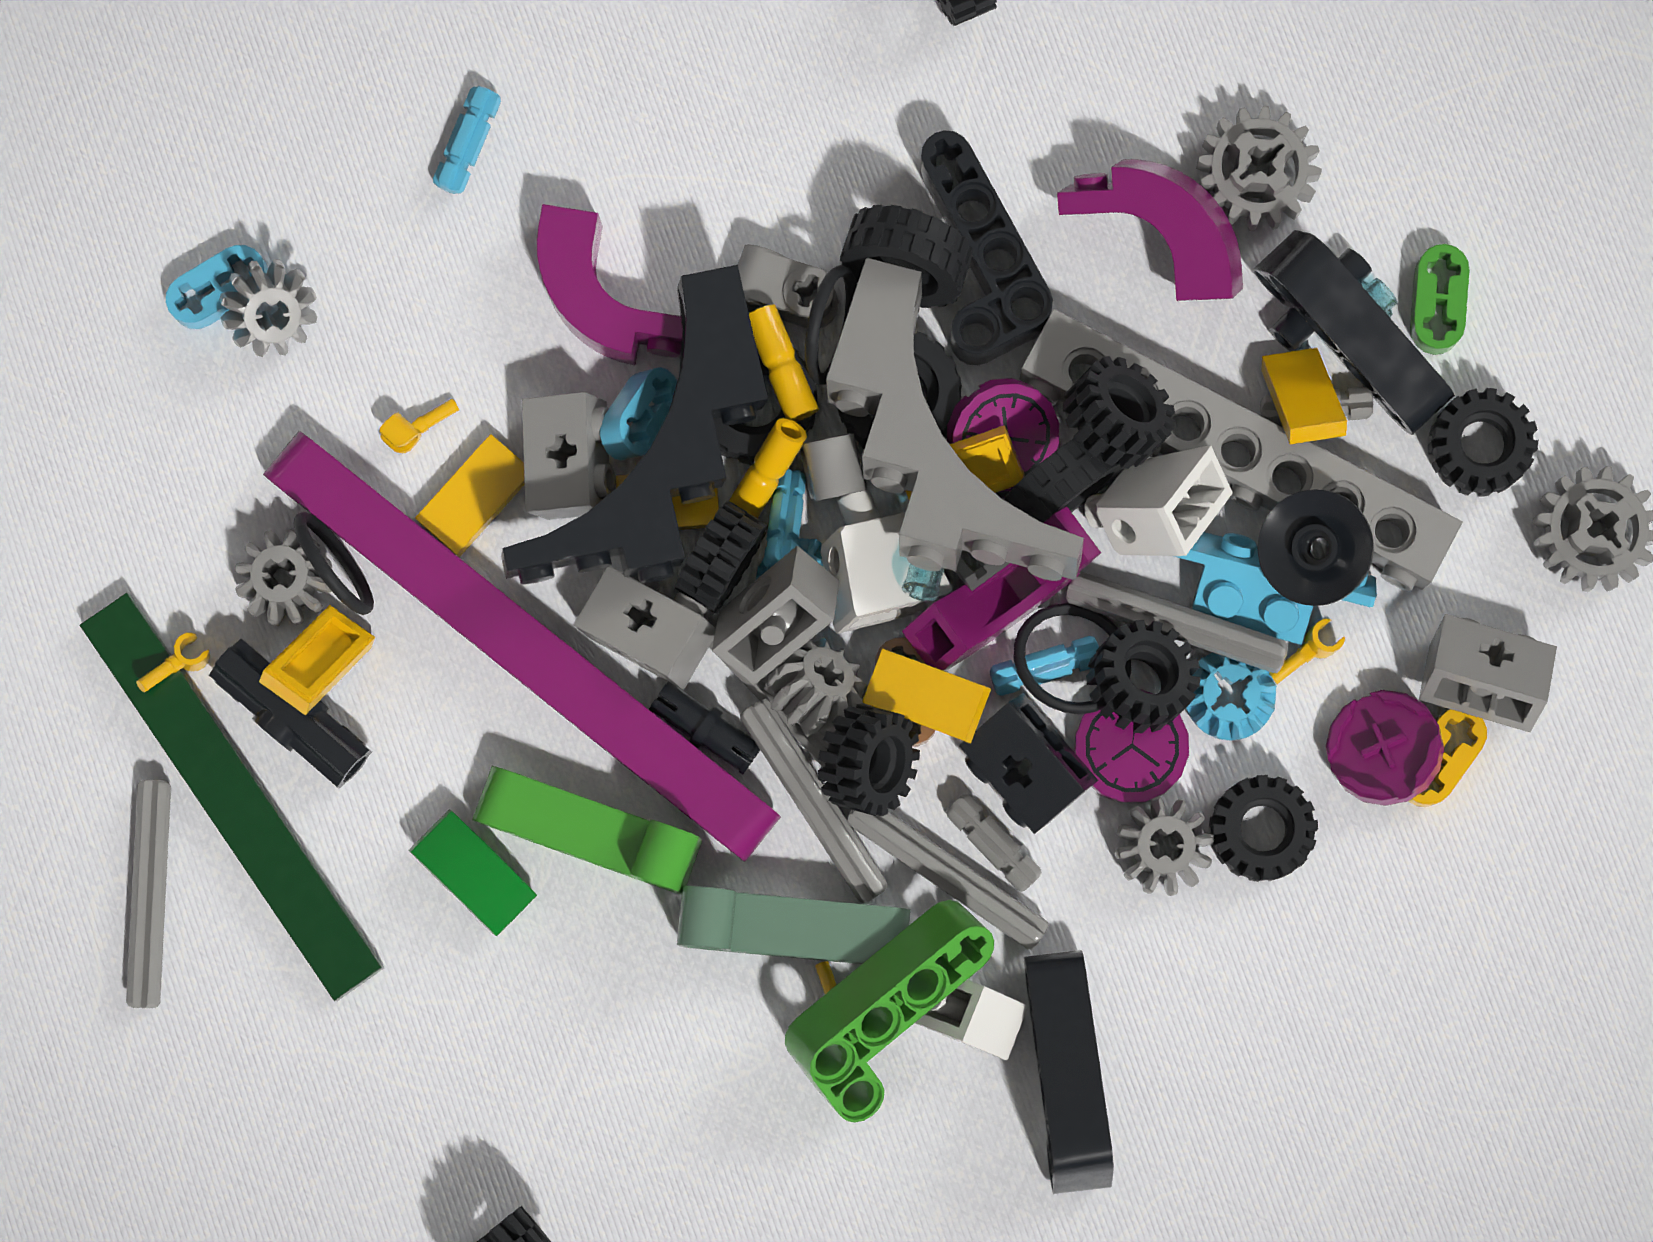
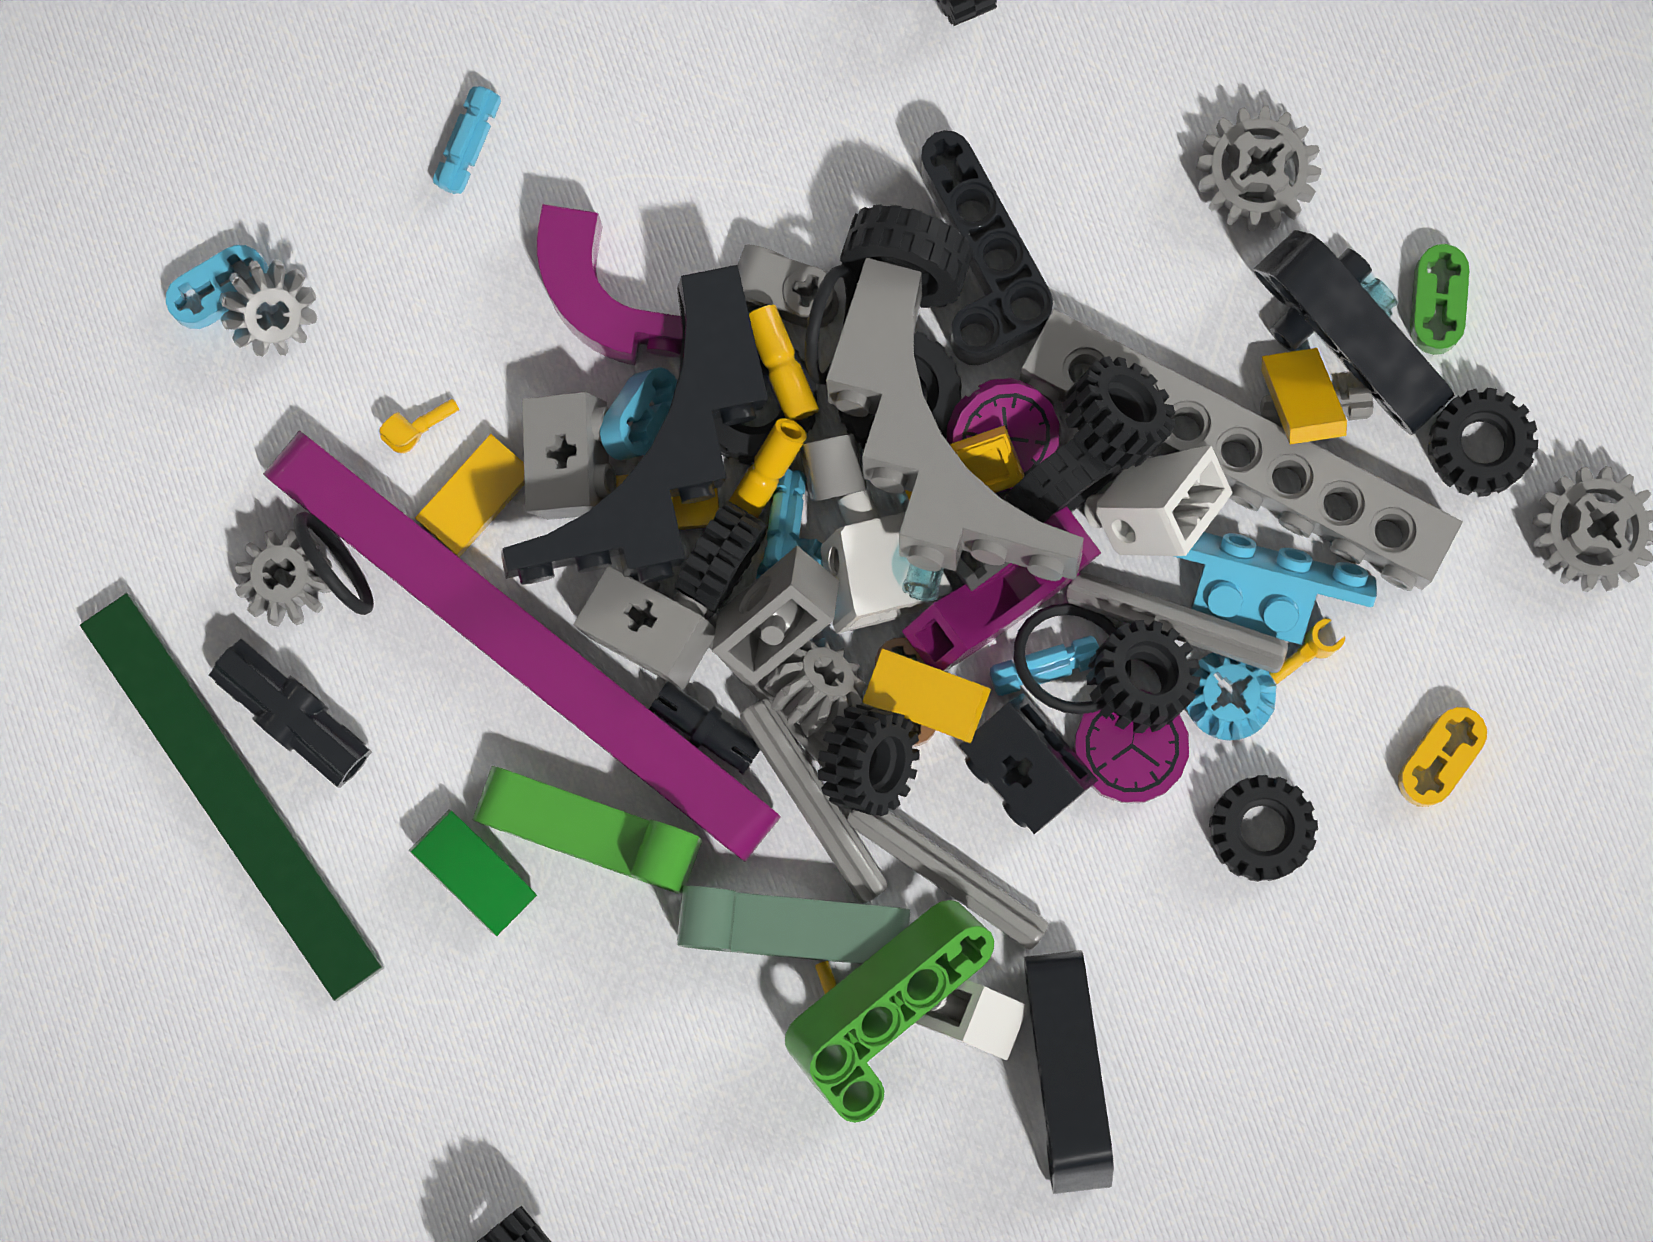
(148, 894): light grey axle -> none
(174, 663): yellow hand -> none
(317, 659): yellow tile -> none
(993, 842): light grey axle -> none
(1164, 866): light grey gear -> none
(1180, 209): magenta arch -> none
(1287, 543): black dish -> none
(1385, 747): magenta tile -> none
(1488, 673): light grey brick -> none

